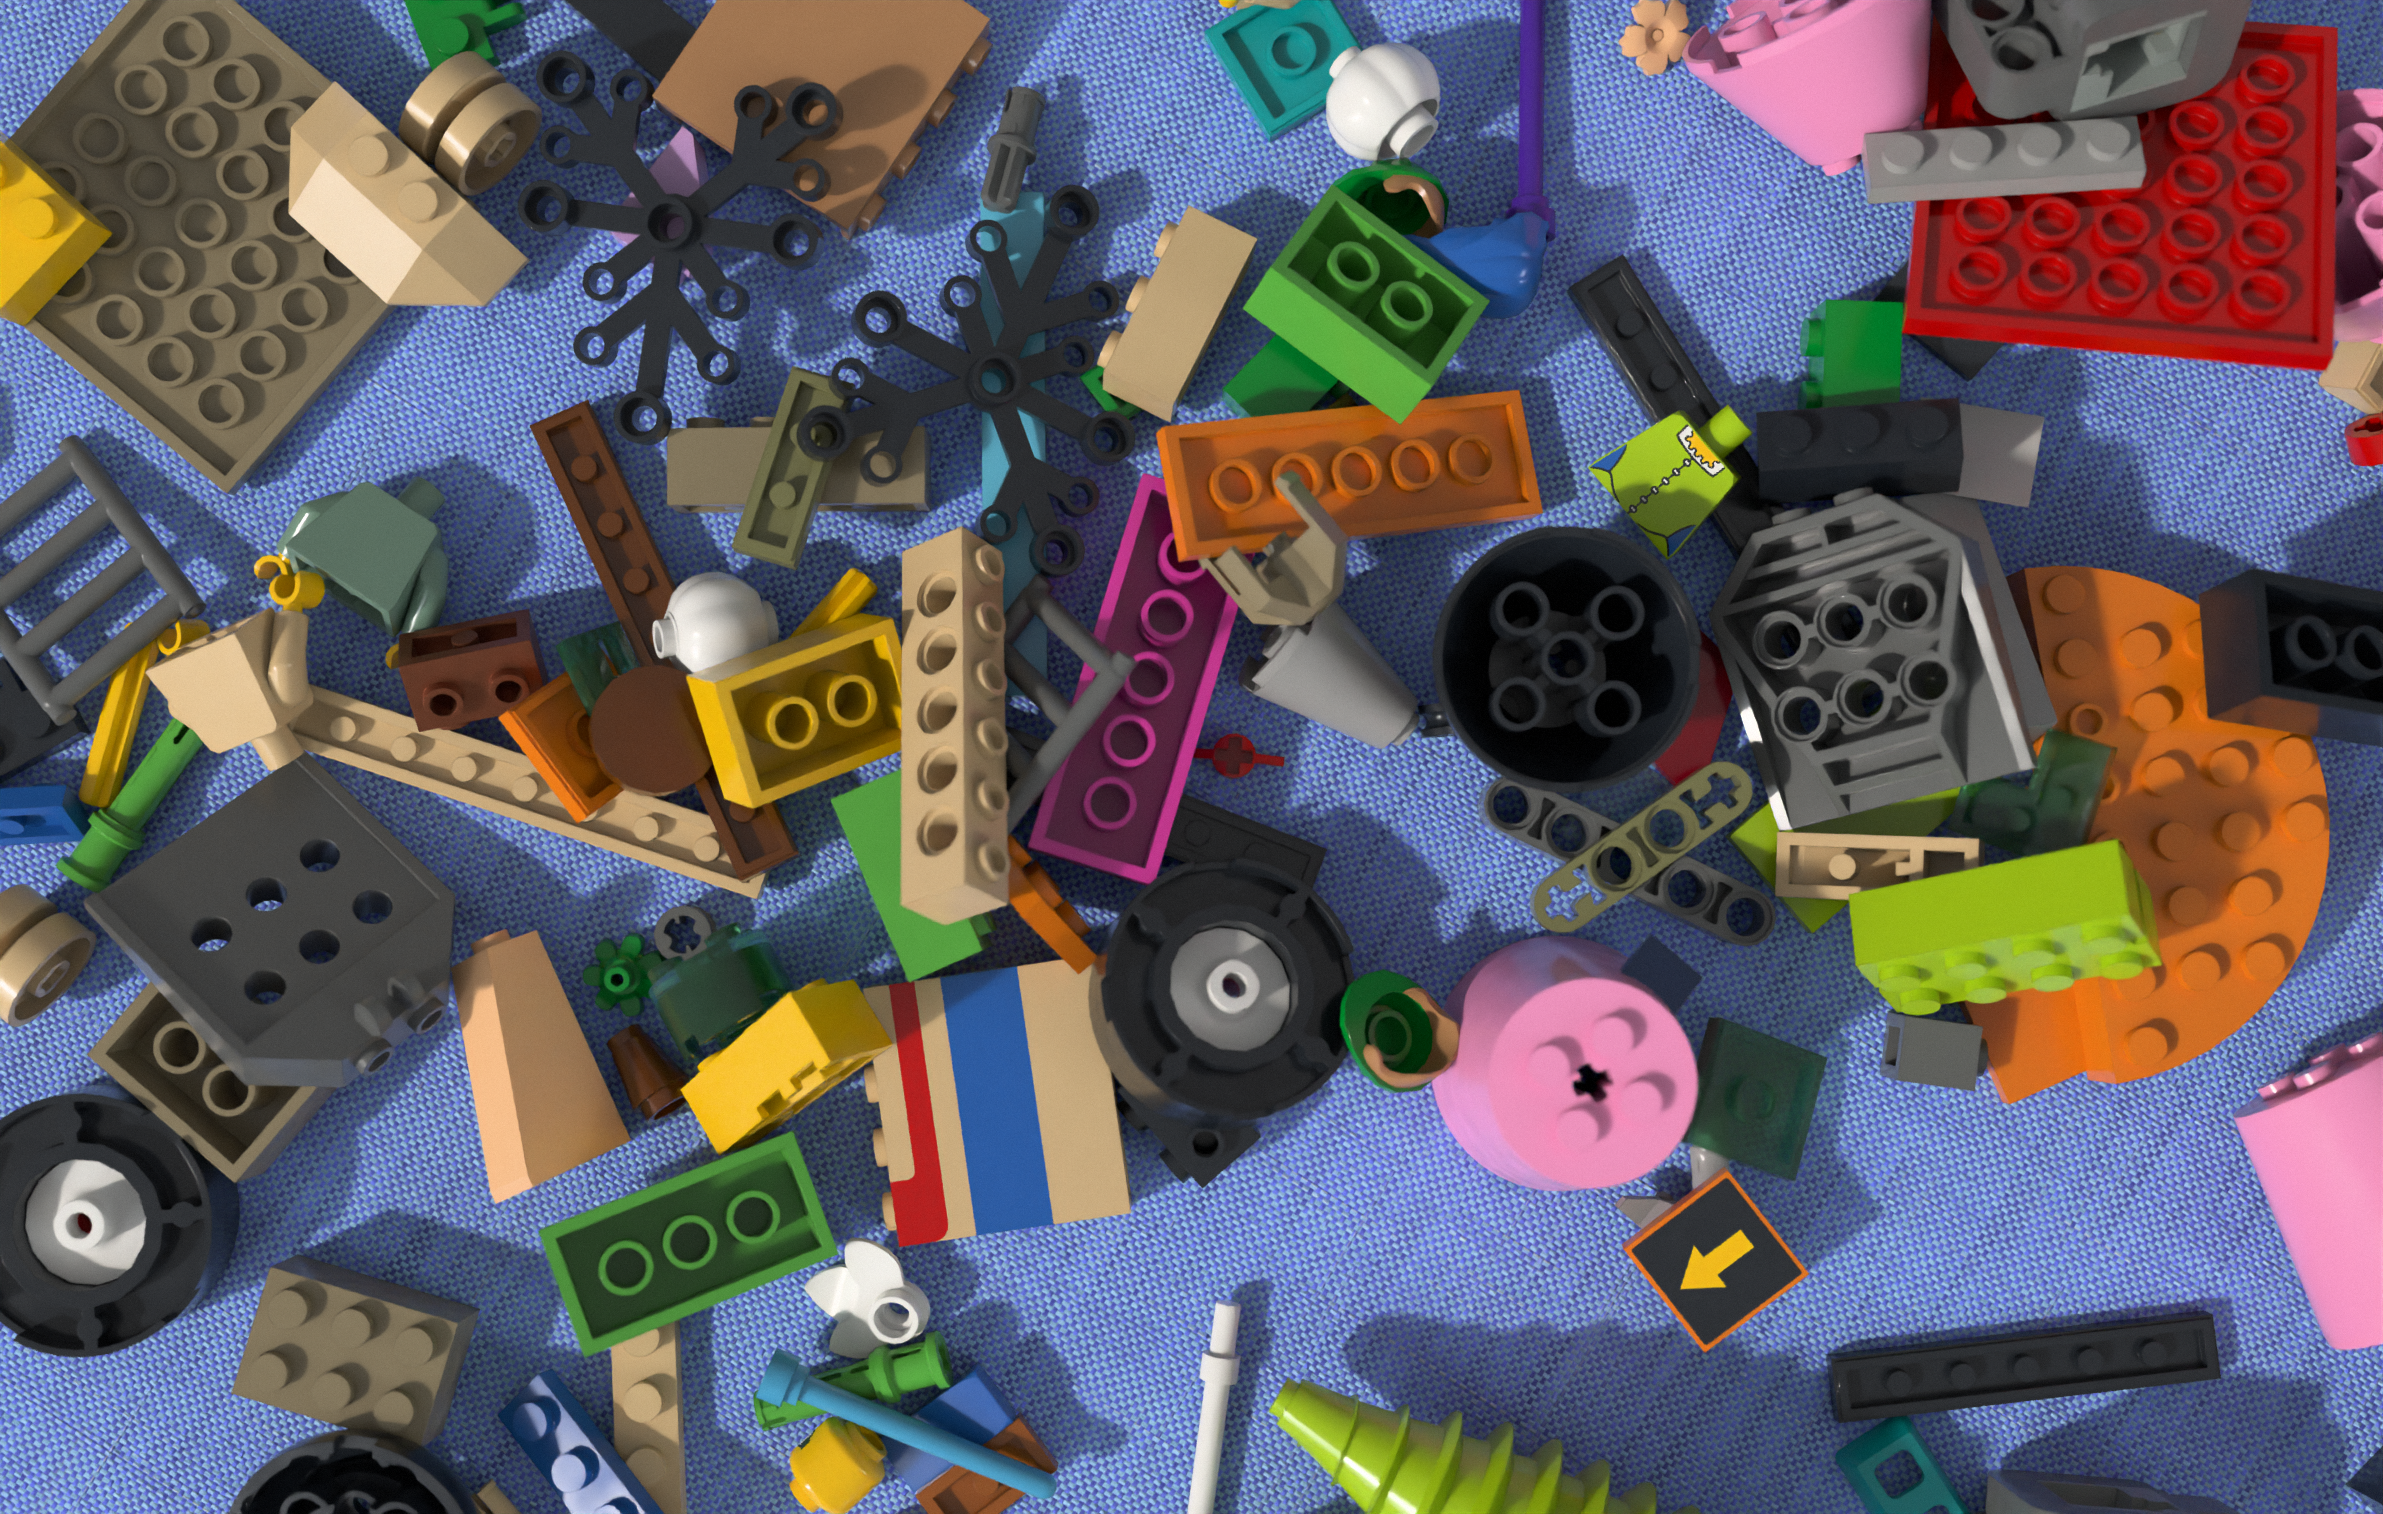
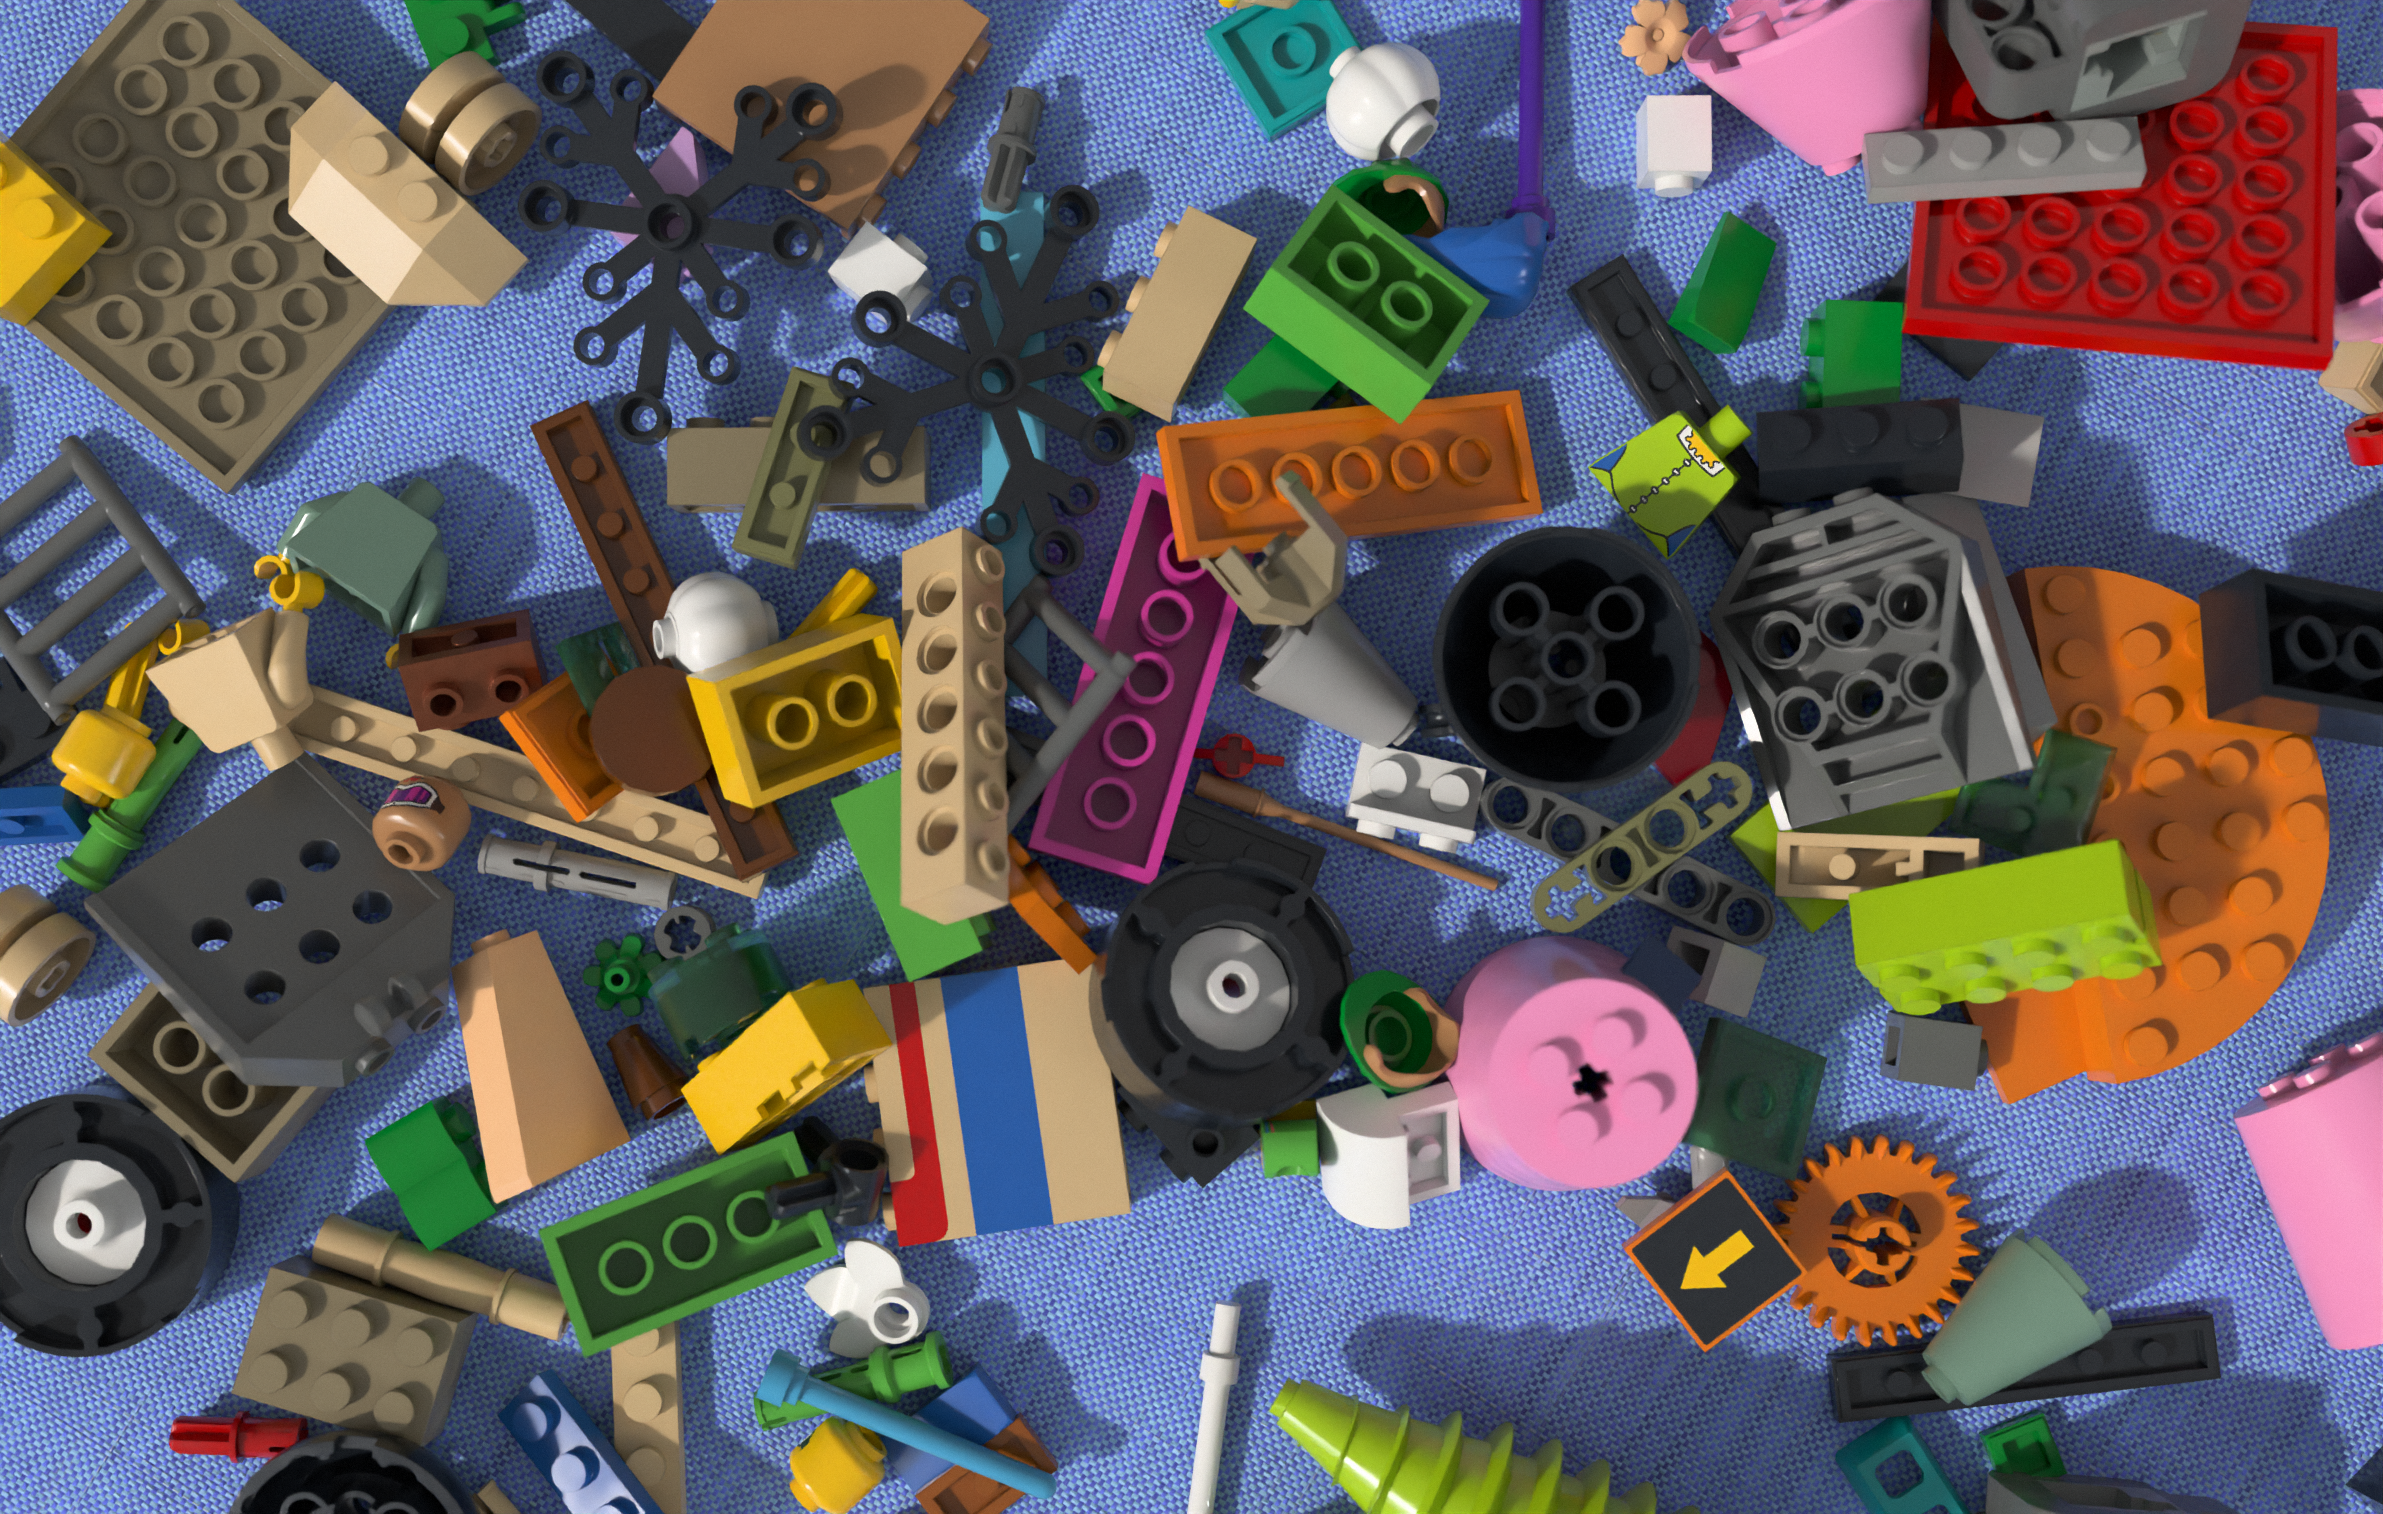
(104, 754): none -> yellow head
(236, 1436): none -> red axle
(422, 823): none -> medium nougat head
(435, 1170): none -> green brick
(441, 1276): none -> tan piece
(505, 858): none -> light grey pin
(843, 1182): none -> black axle
(878, 263): none -> white brick
(1261, 804): none -> medium nougat piece
(1291, 1142): none -> bright green leg
(1388, 1151): none -> white brick
(1415, 795): none -> white bracket
(1673, 143): none -> white brick
(1724, 286): none -> green slope
(1727, 970): none -> light grey brick
(1934, 1243): none -> orange gear
(2012, 1322): none -> sand green cone
(2023, 1446): none -> green tile

